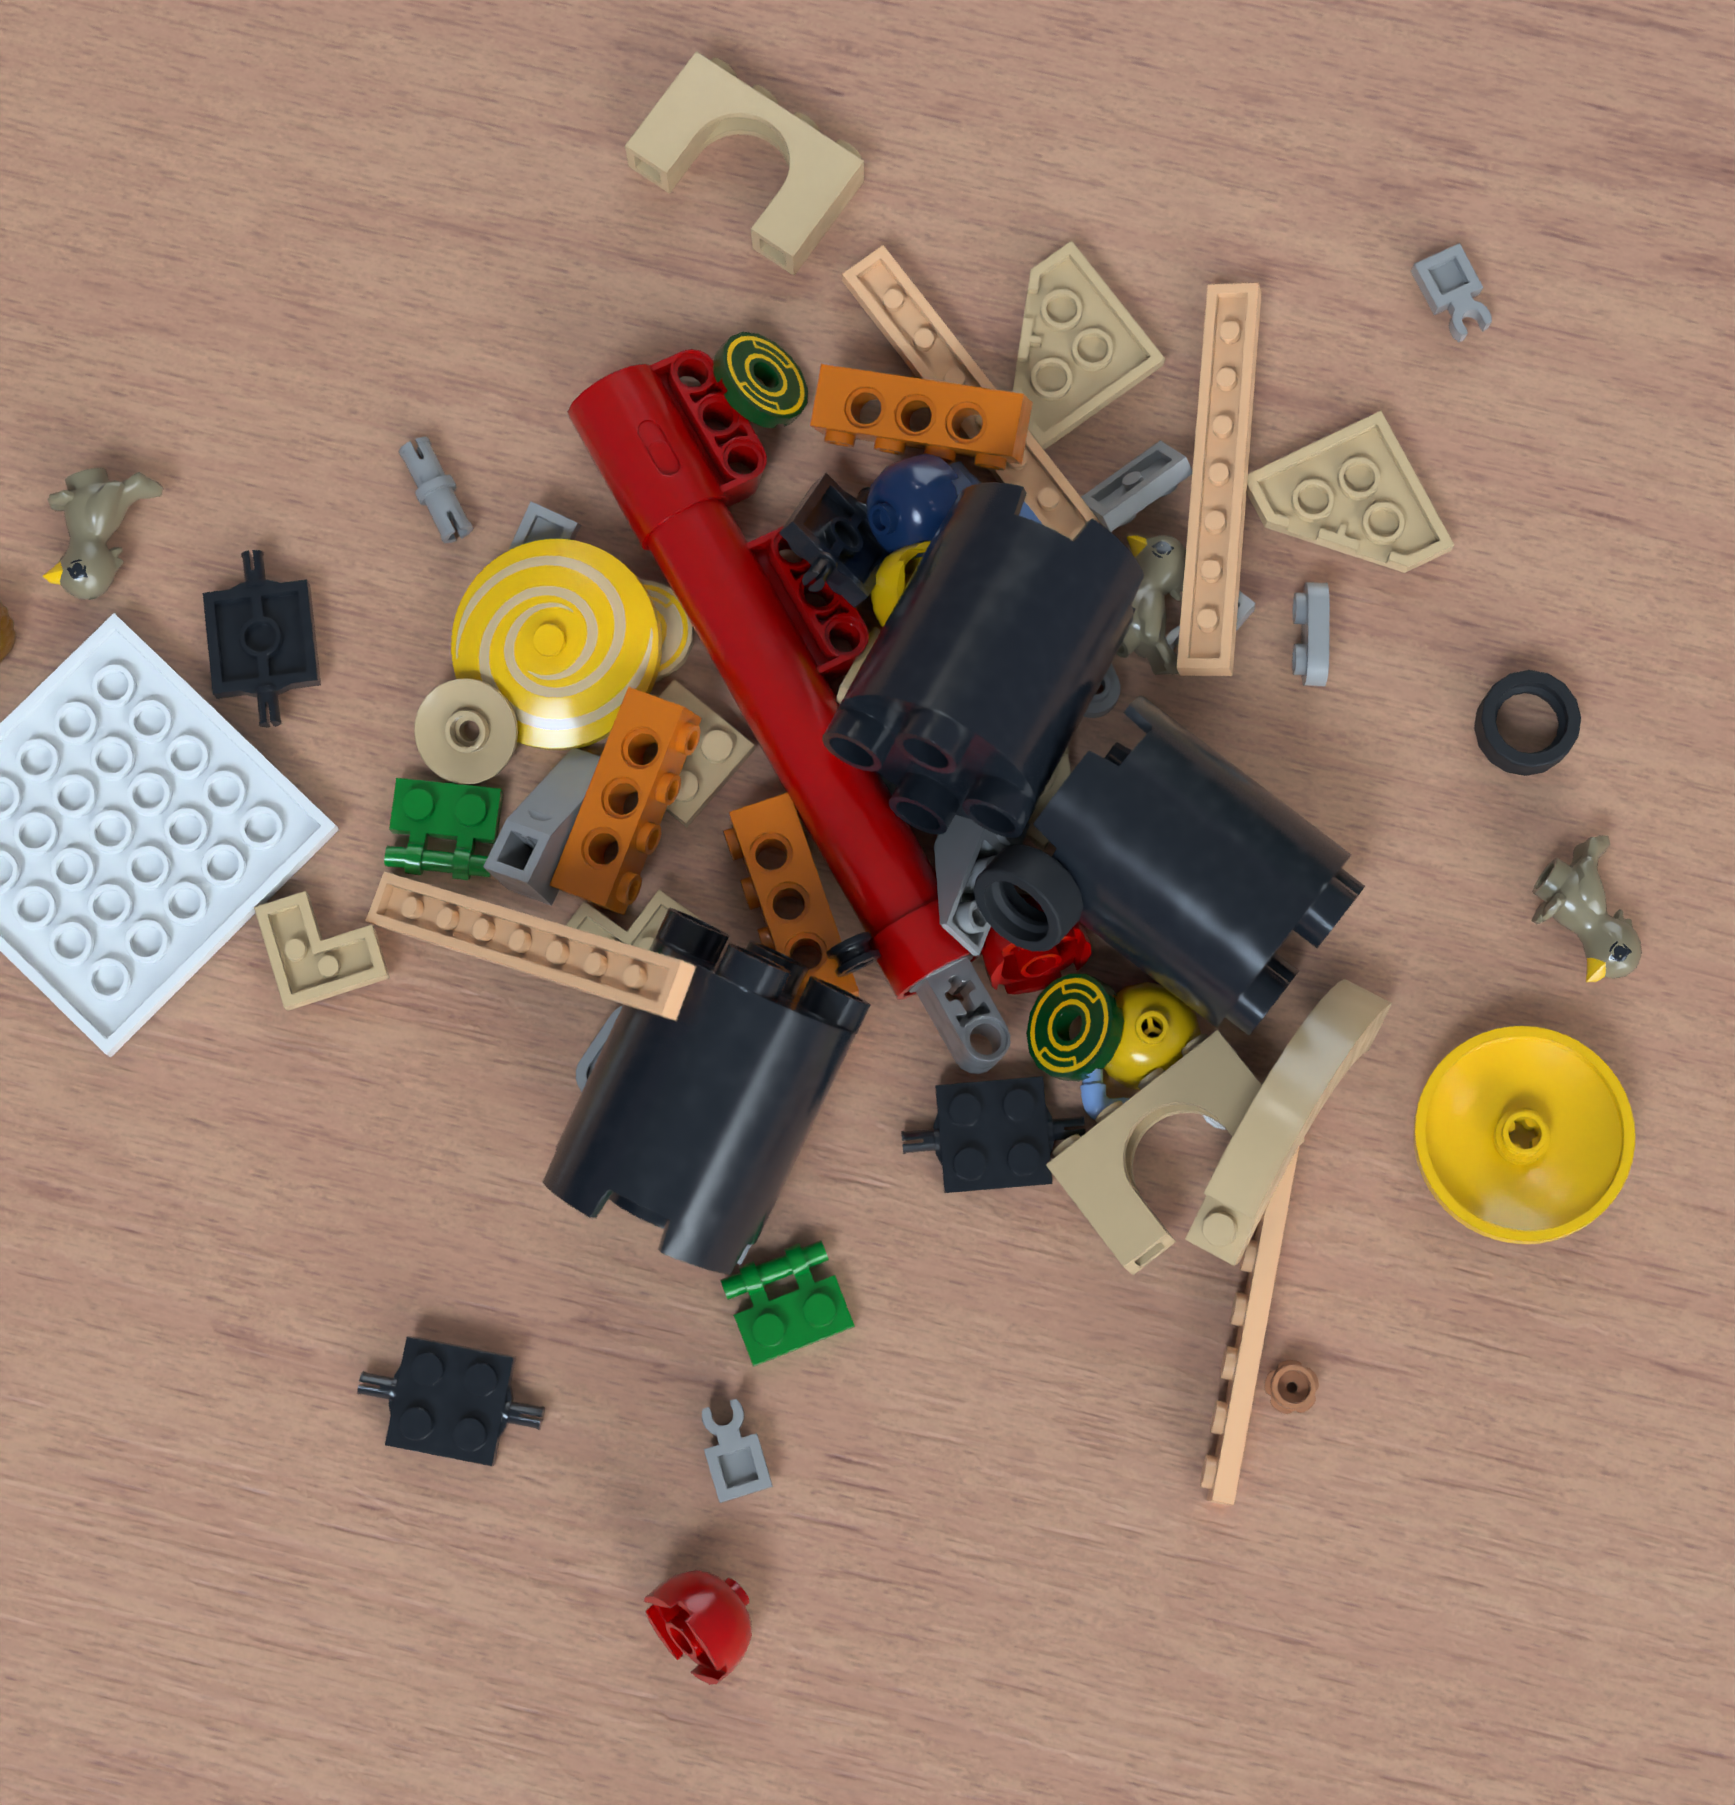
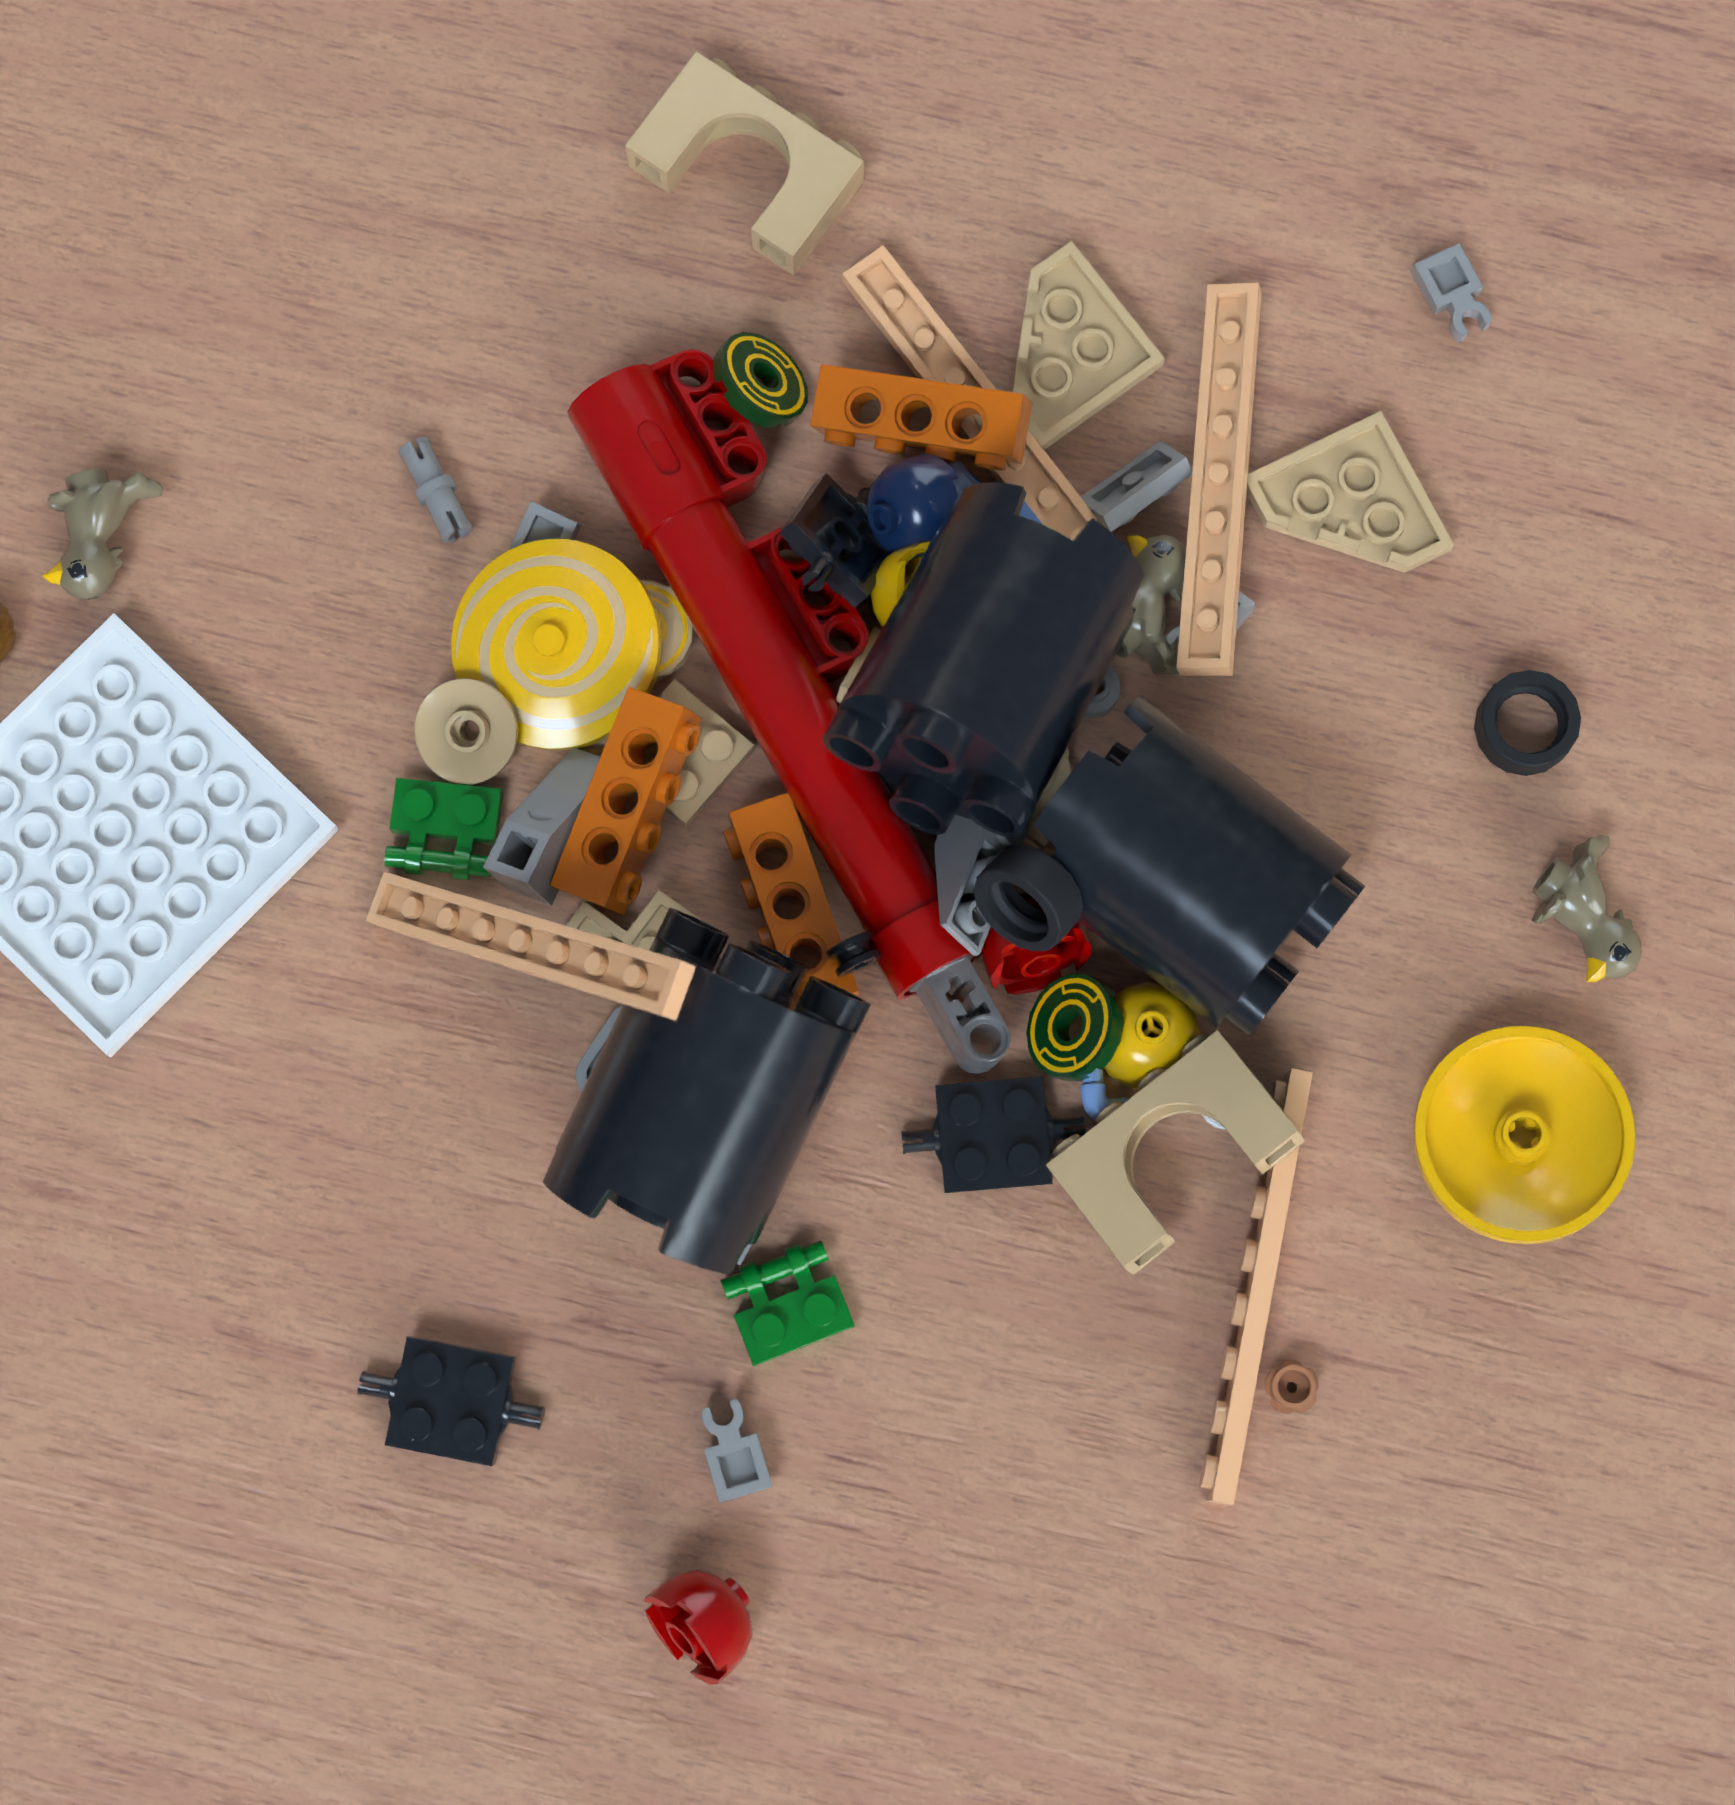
(261, 638): black plate -> none
(313, 967): tan plate -> none
(1281, 1115): tan arch -> none
(1312, 656): light grey plate -> none

